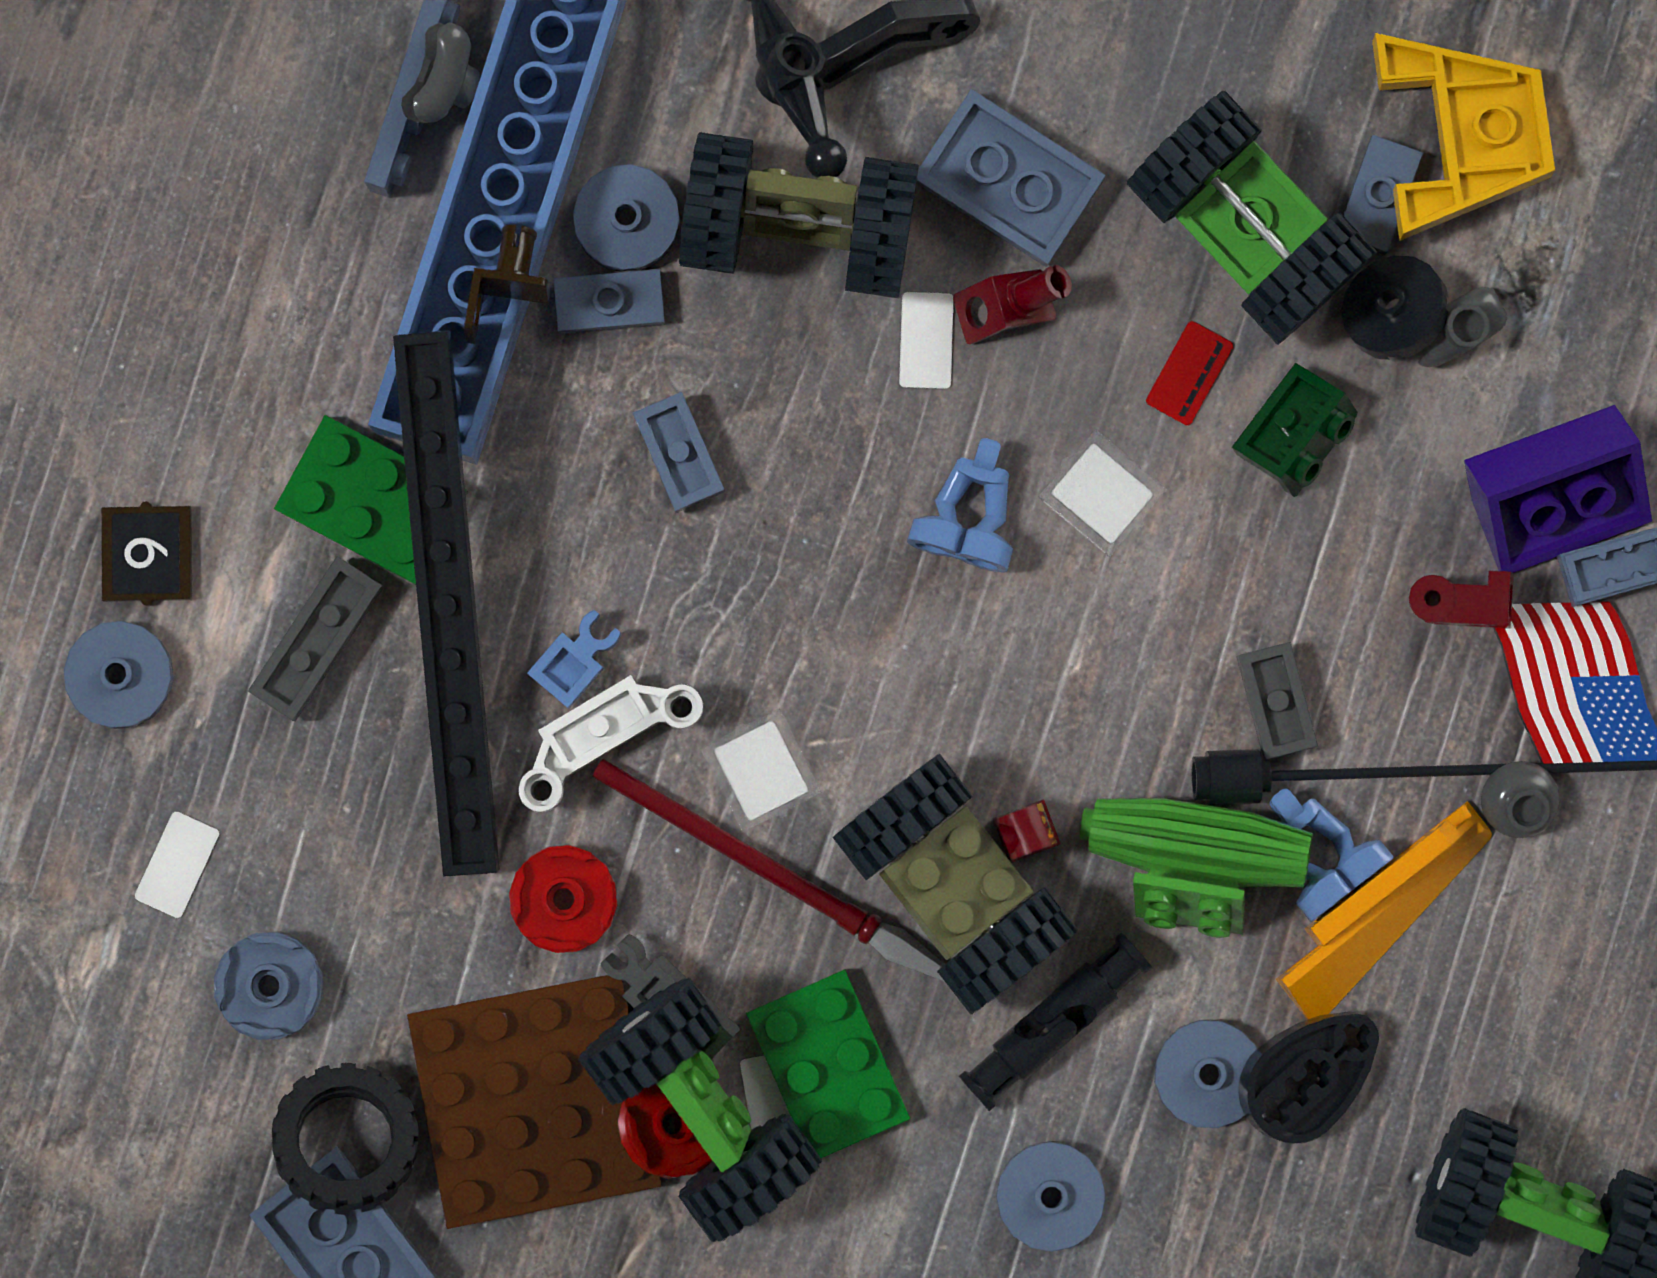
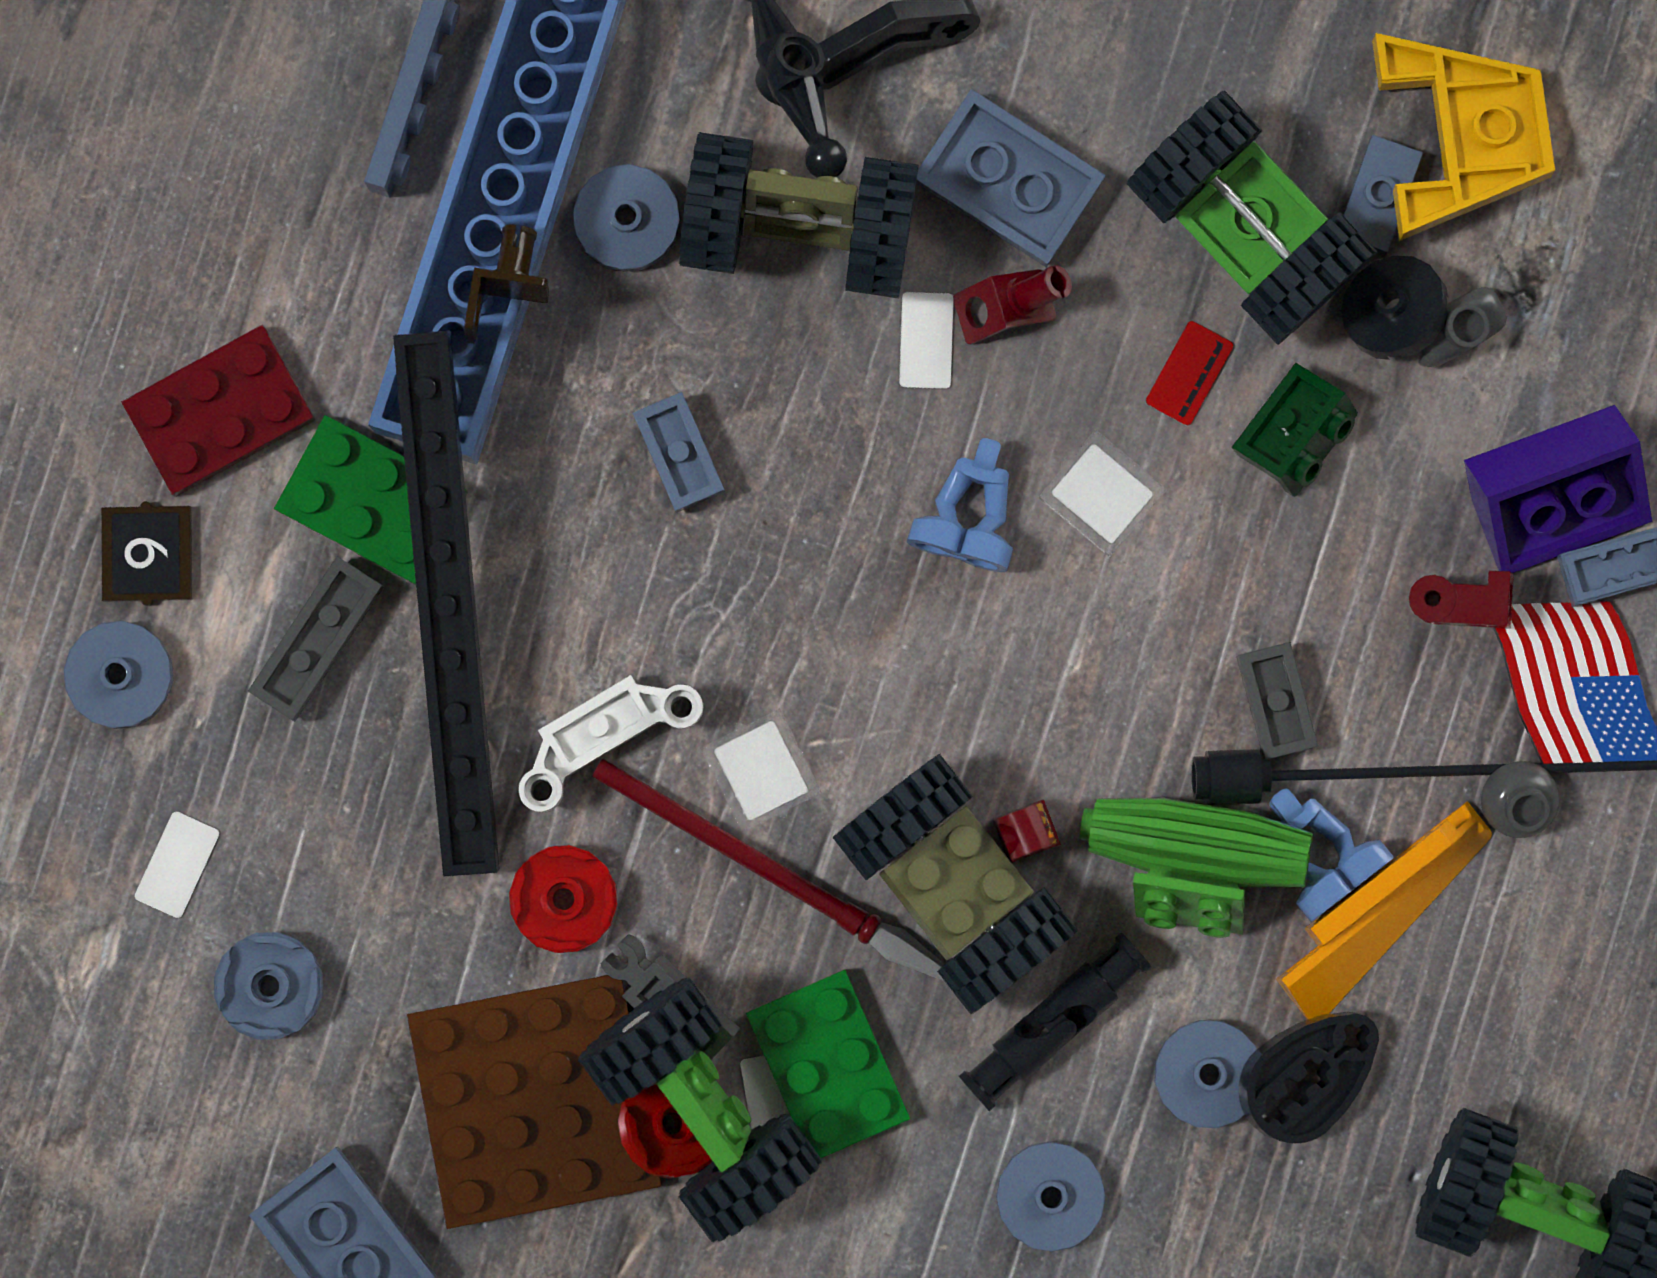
(218, 410): none -> dark red plate
(342, 1083): black tyre -> none
(444, 75): dark grey piece -> none
(569, 666): medium blue plate -> none
(609, 301): sand blue plate -> none

